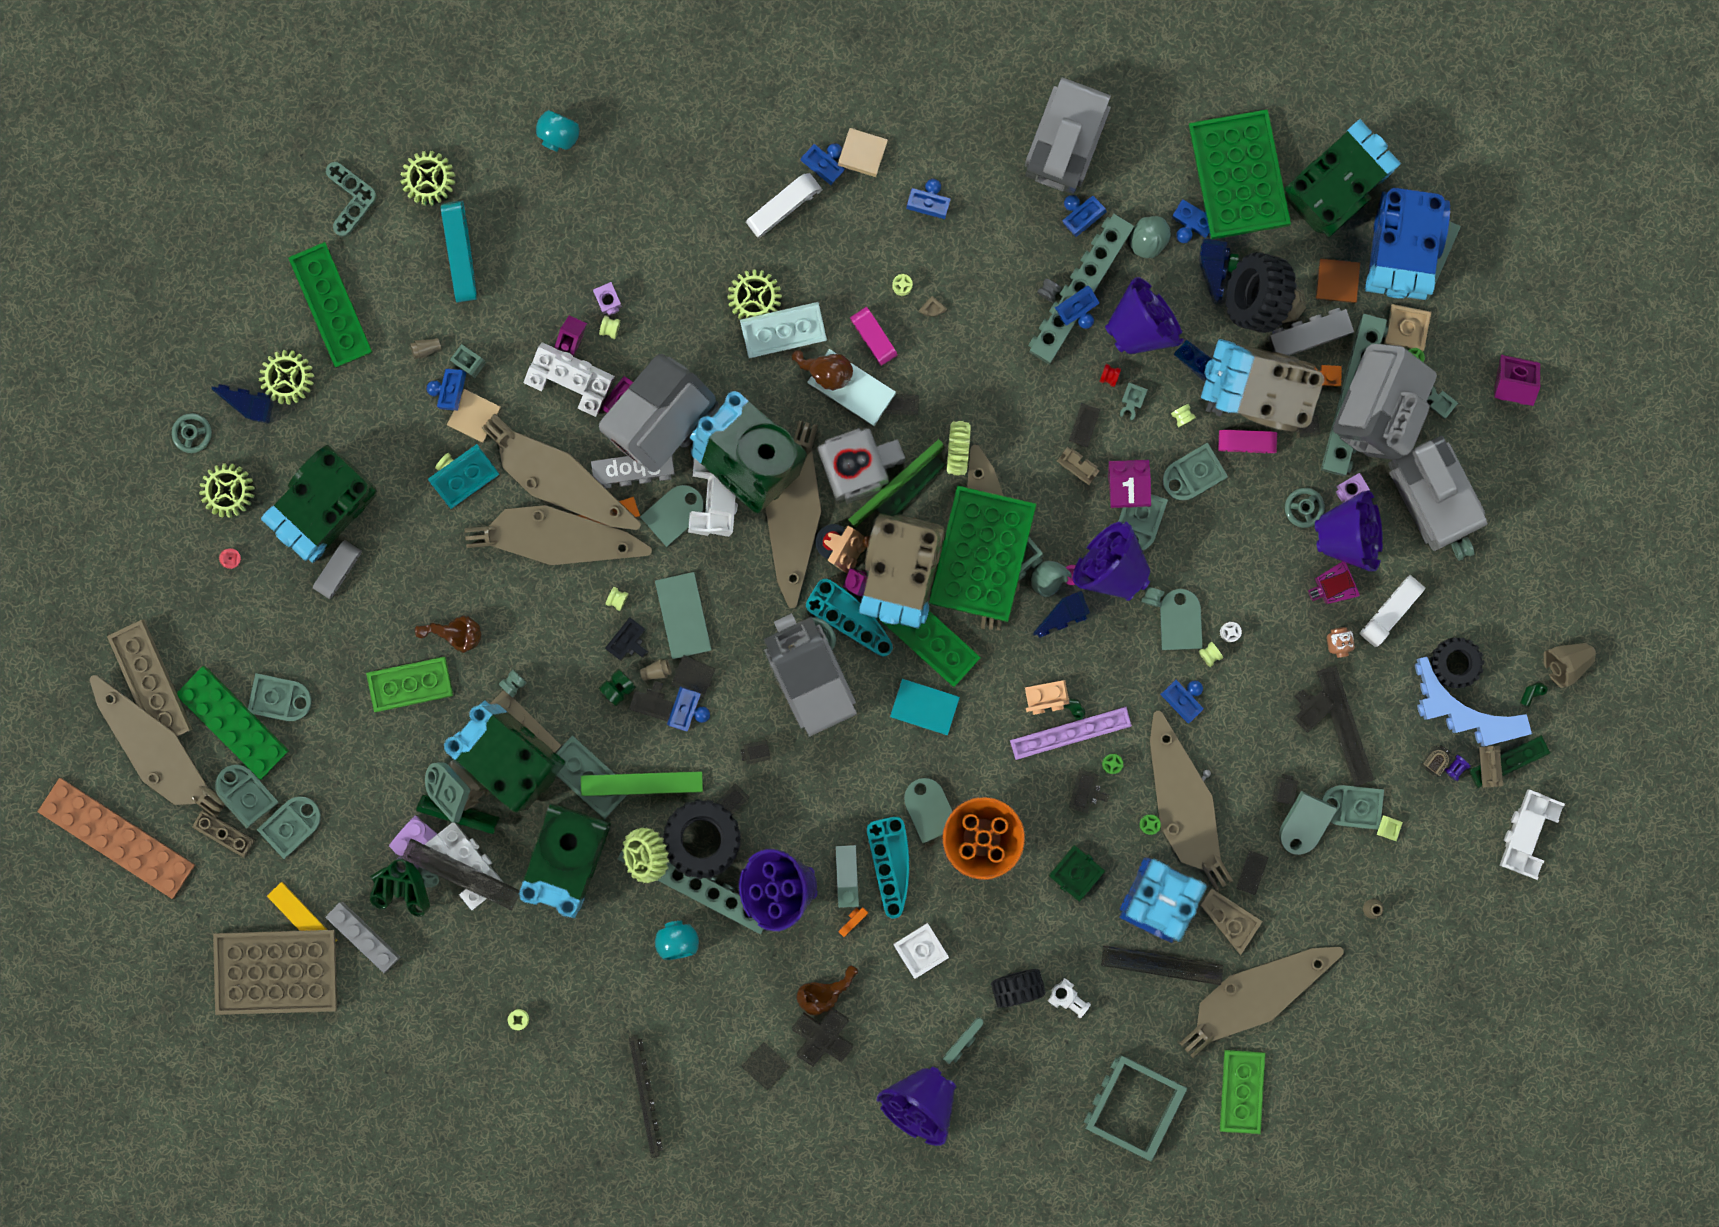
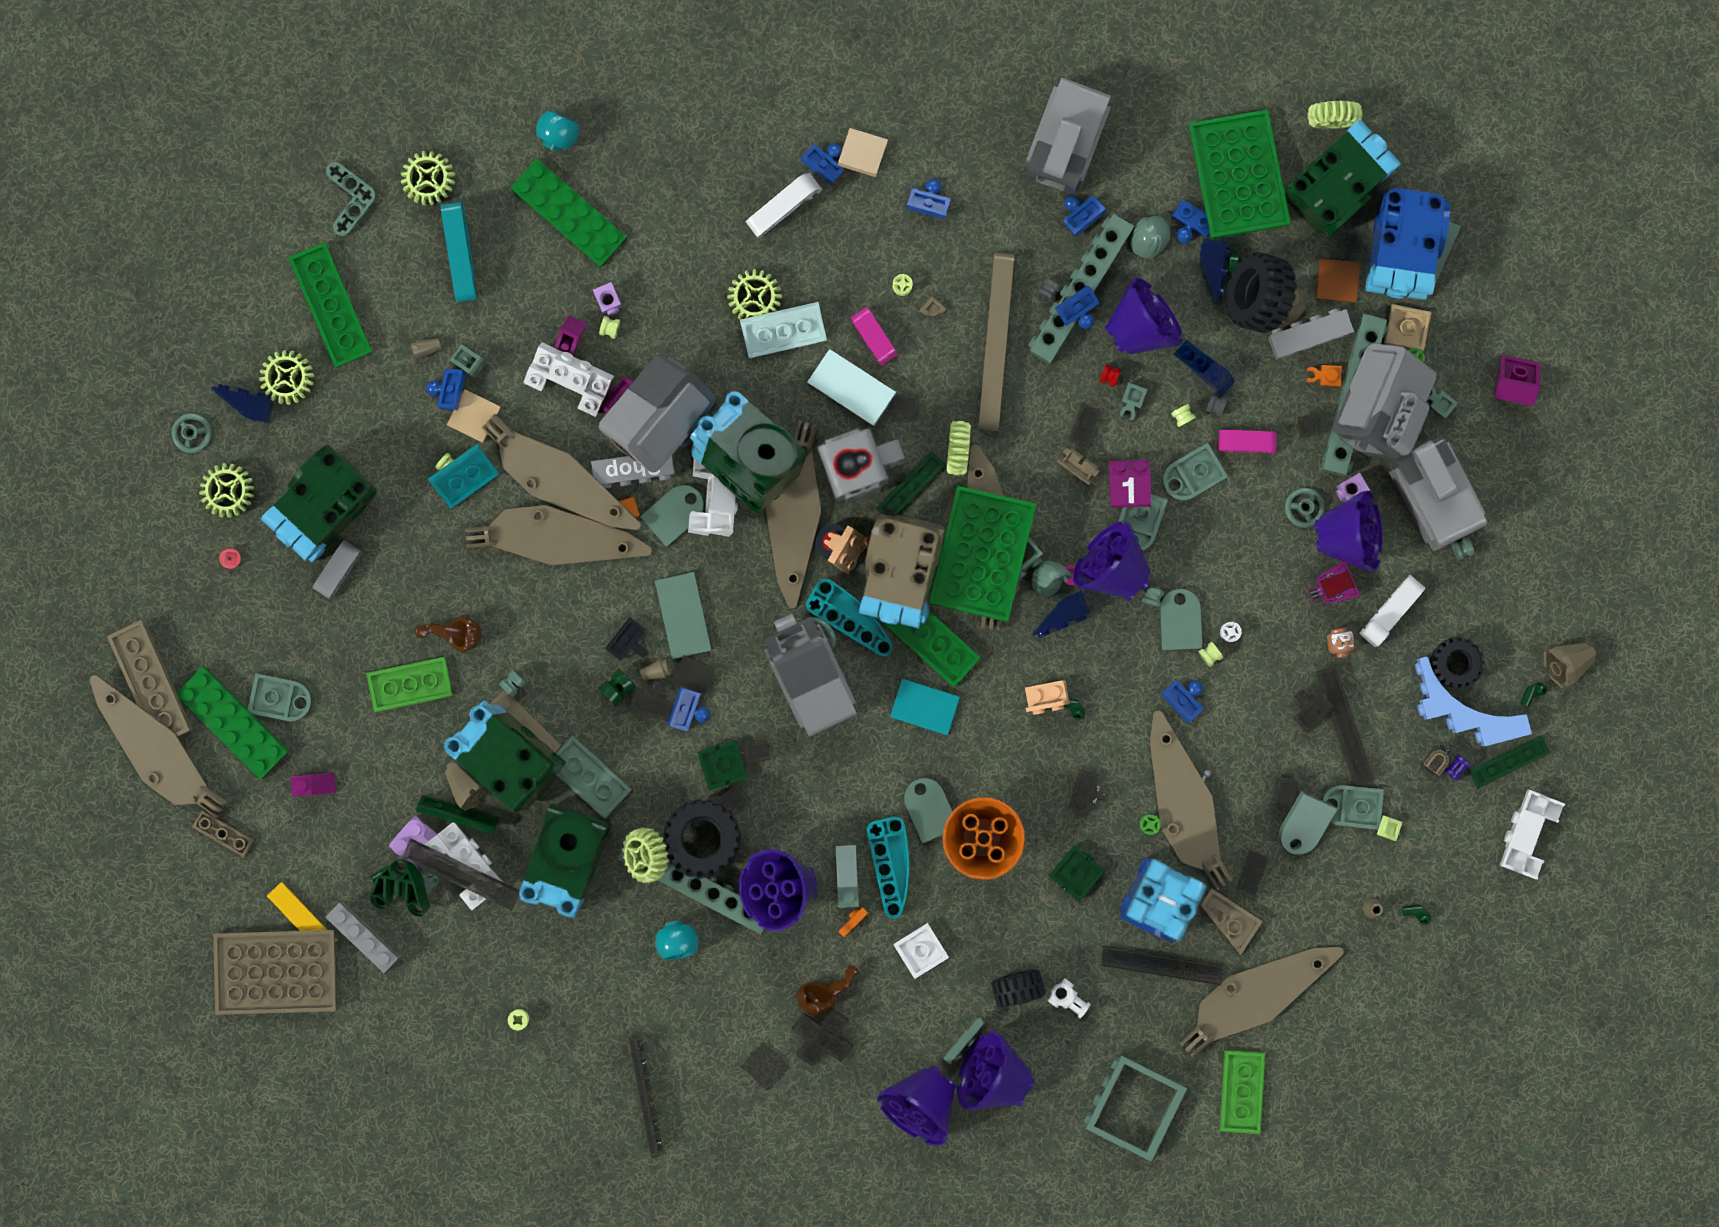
(116, 838): nougat plate -> none
(245, 796): sand green tile -> none
(290, 826): sand green tile -> none
(313, 784): none -> magenta slope
(446, 790): sand green tile -> none
(568, 212): none -> green plate
(616, 598): yellowish green wheel -> none
(641, 784): bright green tile -> none
(722, 765): none -> dark green plate
(829, 371): reddish brown hair -> none
(856, 581): magenta bracket -> none
(896, 483): bright green tile -> none
(993, 1075): none -> dark purple cone
(996, 342): none -> dark tan beam
(1070, 733): lavender tile -> none
(1116, 763): bright green wheel -> none
(1262, 385): dark tan piece -> none
(1334, 114): none -> yellowish green gear
(1419, 912): none -> dark green arm
(1491, 766): dark tan hinge -> none

